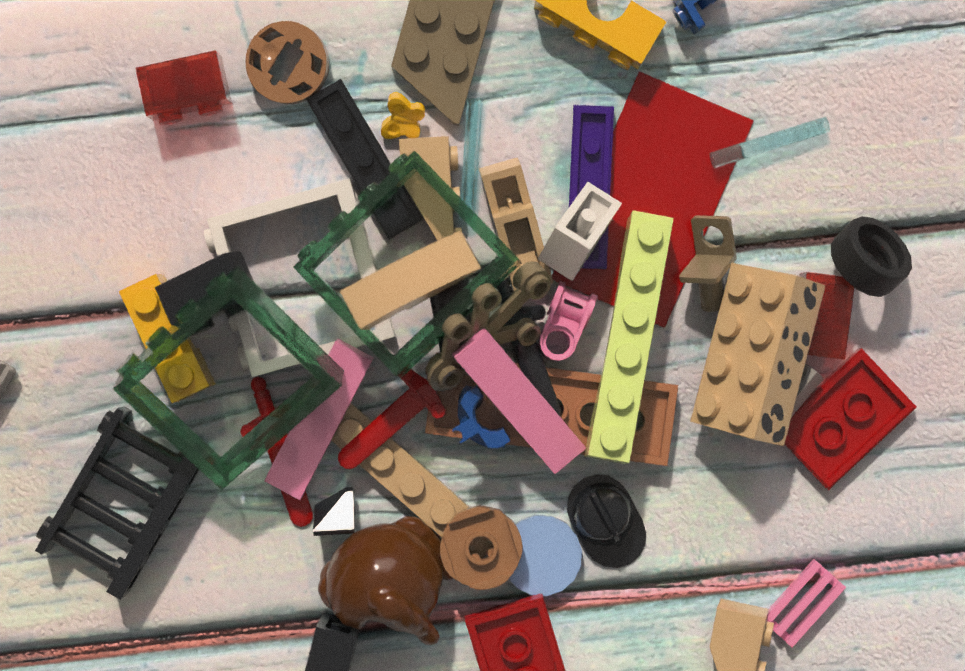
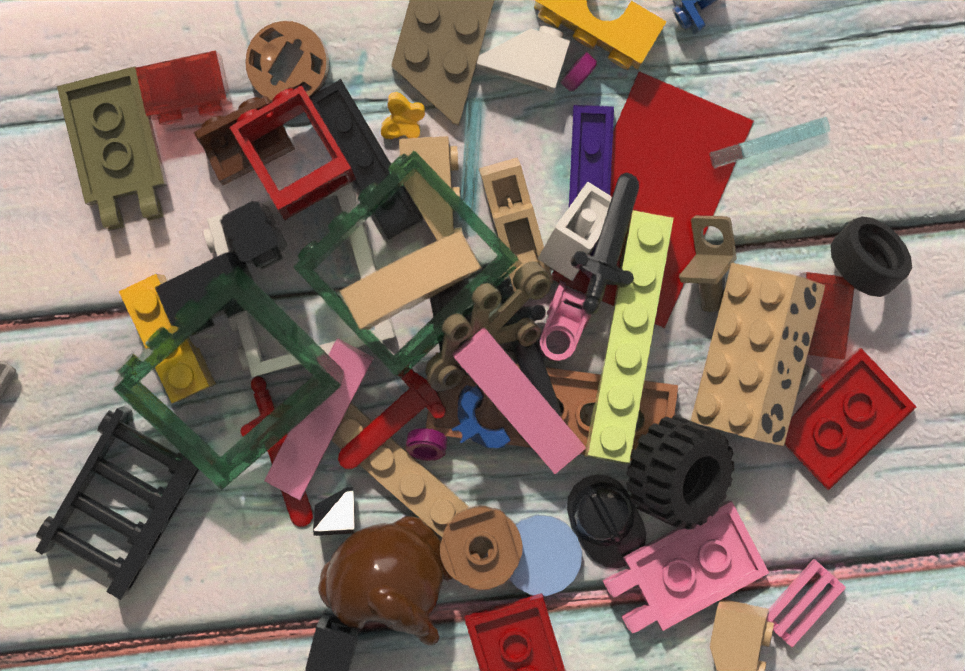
(113, 144): none -> olive tile
(226, 153): none -> reddish brown bracket
(254, 234): none -> black brick
(314, 185): none -> red window
(426, 444): none -> magenta tile
(528, 58): none -> white slope
(578, 72): none -> magenta tile
(602, 266): none -> black sword
(680, 472): none -> black tyre
(688, 570): none -> bright pink tile

